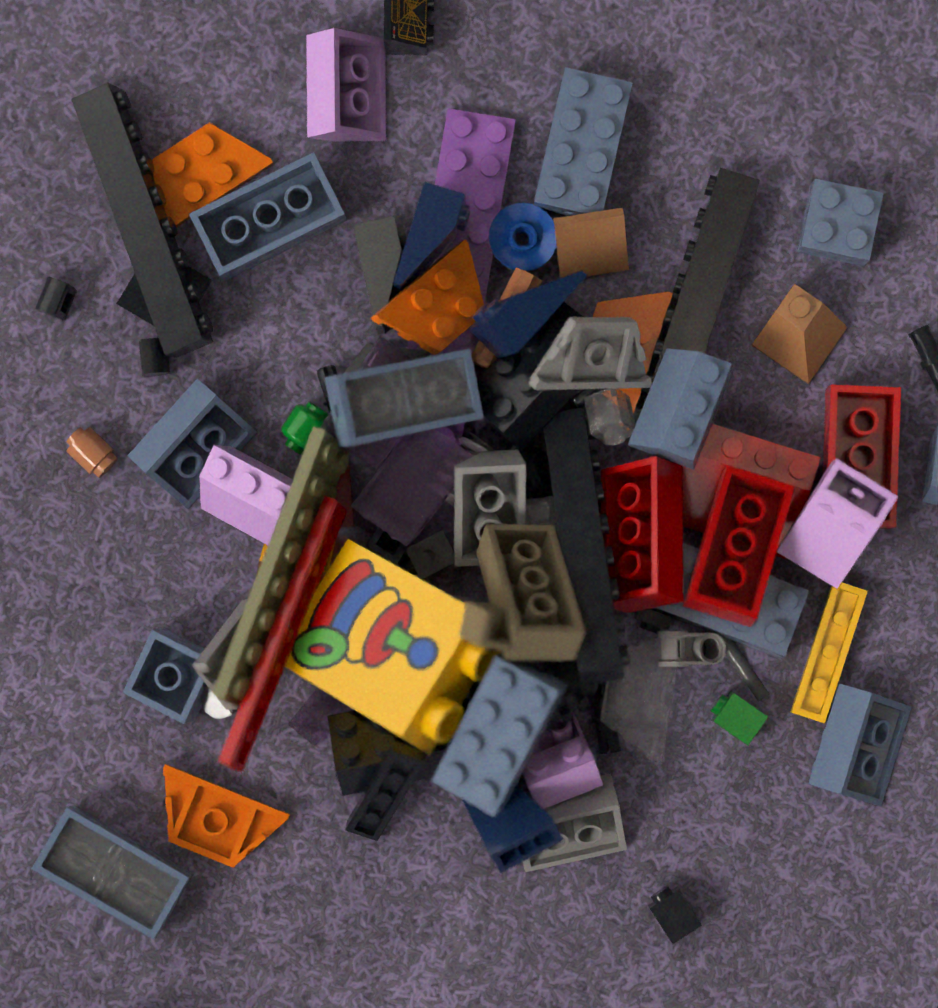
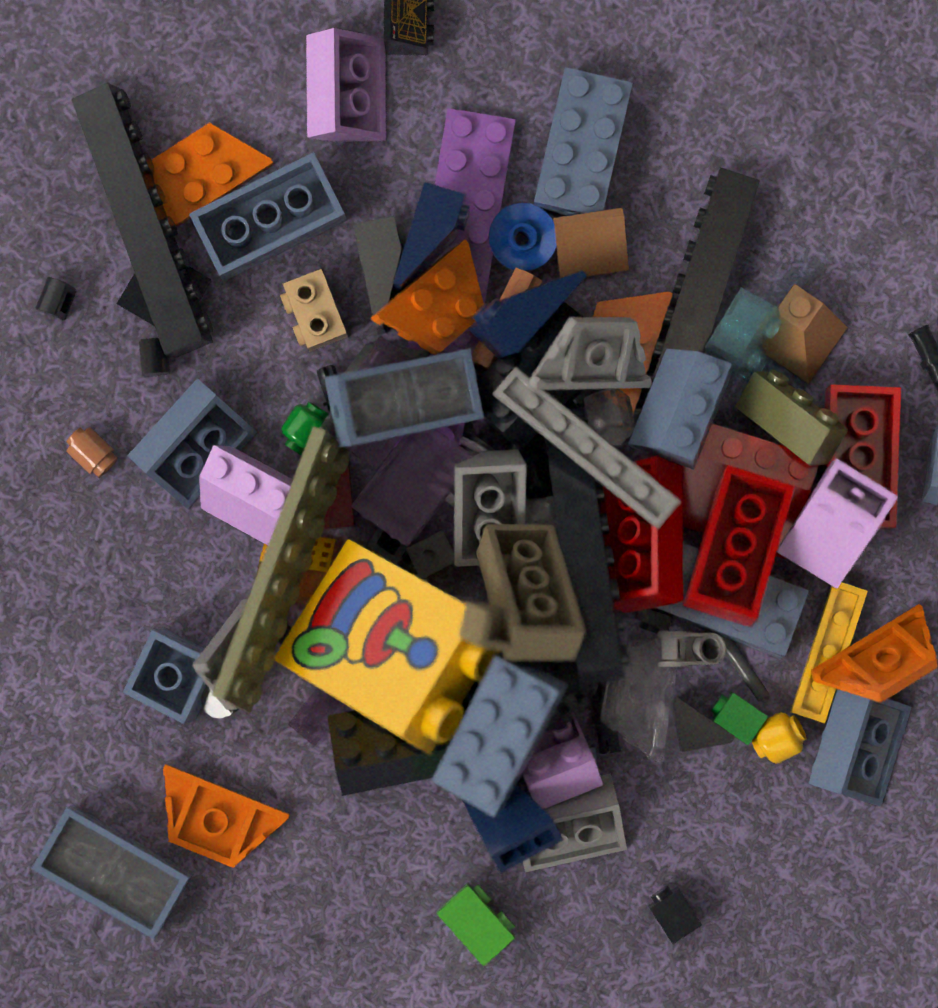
(283, 635): red tile -> none
(314, 311): none -> tan brick
(386, 791): black tile -> none
(476, 923): none -> bright green brick
(587, 448): none -> light grey tile
(695, 729): none -> black slope
(743, 332): none -> clear light blue brick
(779, 738): none -> yellow head
(792, 417): none -> olive brick
(840, 222): sand blue brick -> none
(882, 660): none -> orange wing

